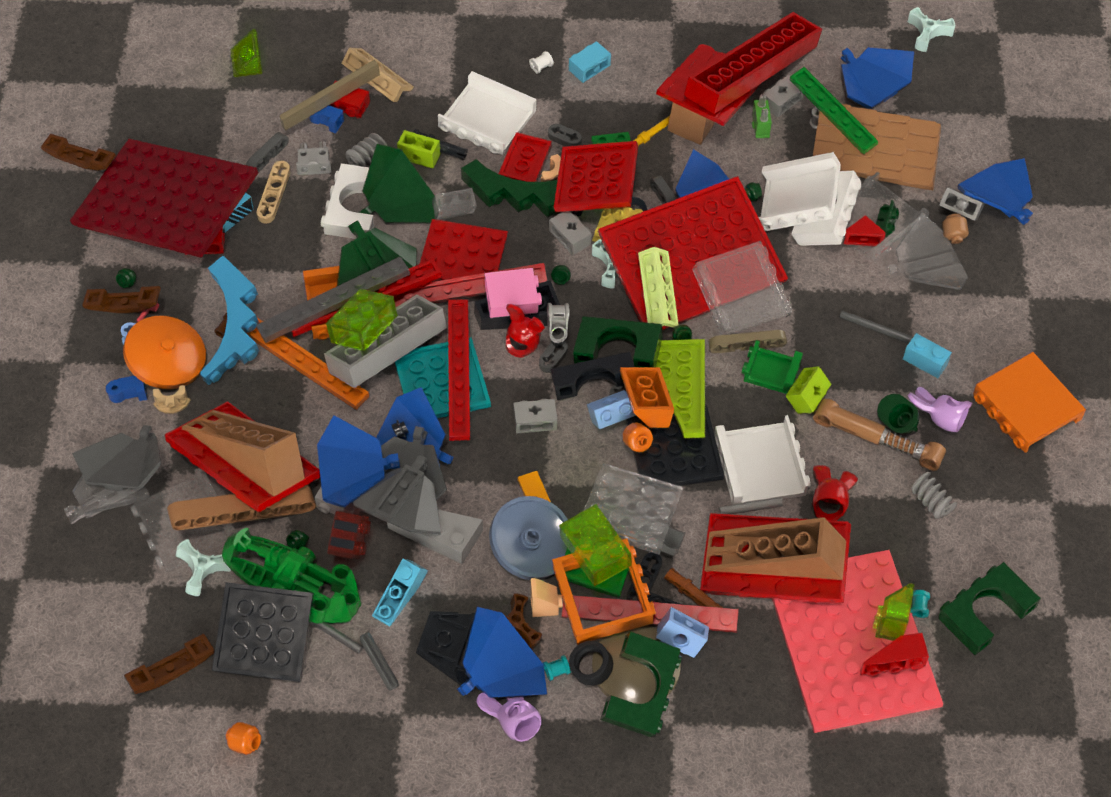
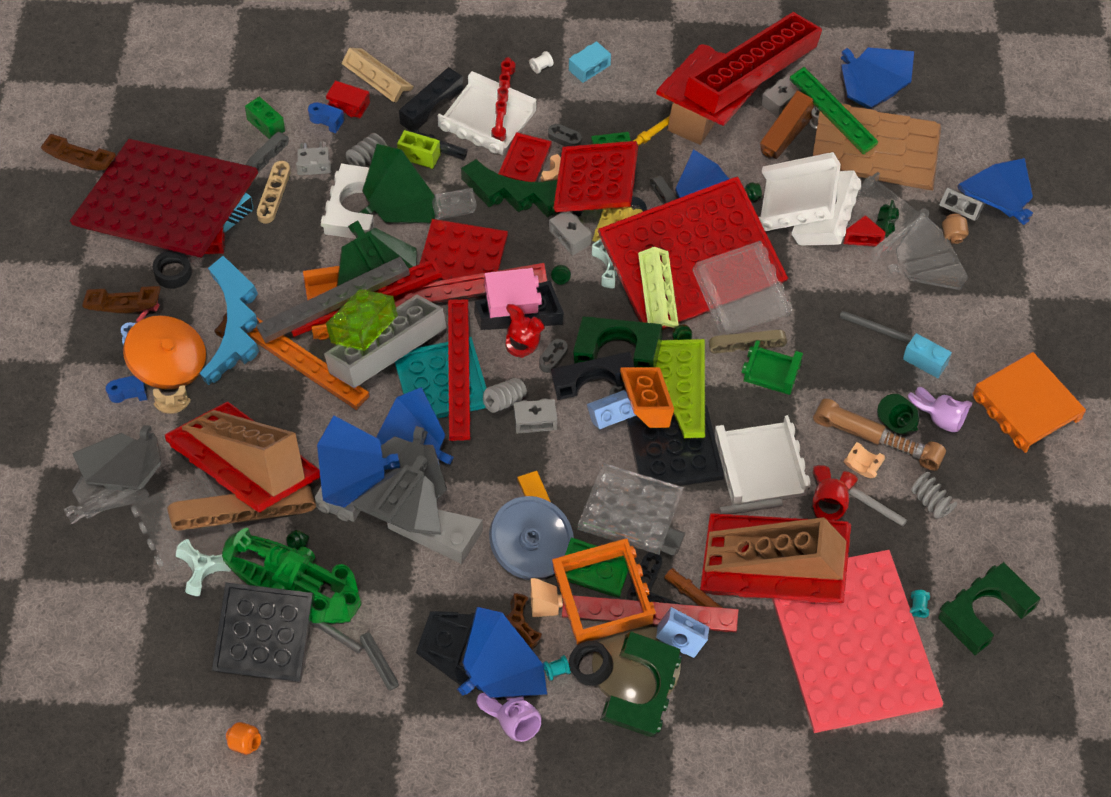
(126, 277): dark green plate -> none
(171, 667): reddish brown slope -> none
(176, 280): none -> black tyre
(246, 56): clear neon green slope -> none
(264, 117): none -> green brick
(329, 95): dark tan tile -> none
(349, 535): clear red brick -> none
(399, 591): medium azure slope -> none
(400, 429): black plate -> none
(416, 111): none -> black arch
(504, 394): none -> light grey piece
(507, 69): none -> red bar
(557, 318): light grey piece -> none
(595, 545): clear neon green brick -> none
(637, 437): orange head -> none
(761, 117): bright green piece -> none
(788, 125): none -> dark orange slope
(808, 390): lime brick -> none
(864, 461): none -> light nougat piece
(878, 506): none -> light grey bar
(894, 614): clear neon green slope -> none
(900, 654): red slope -> none
(929, 28): light aqua piece -> none

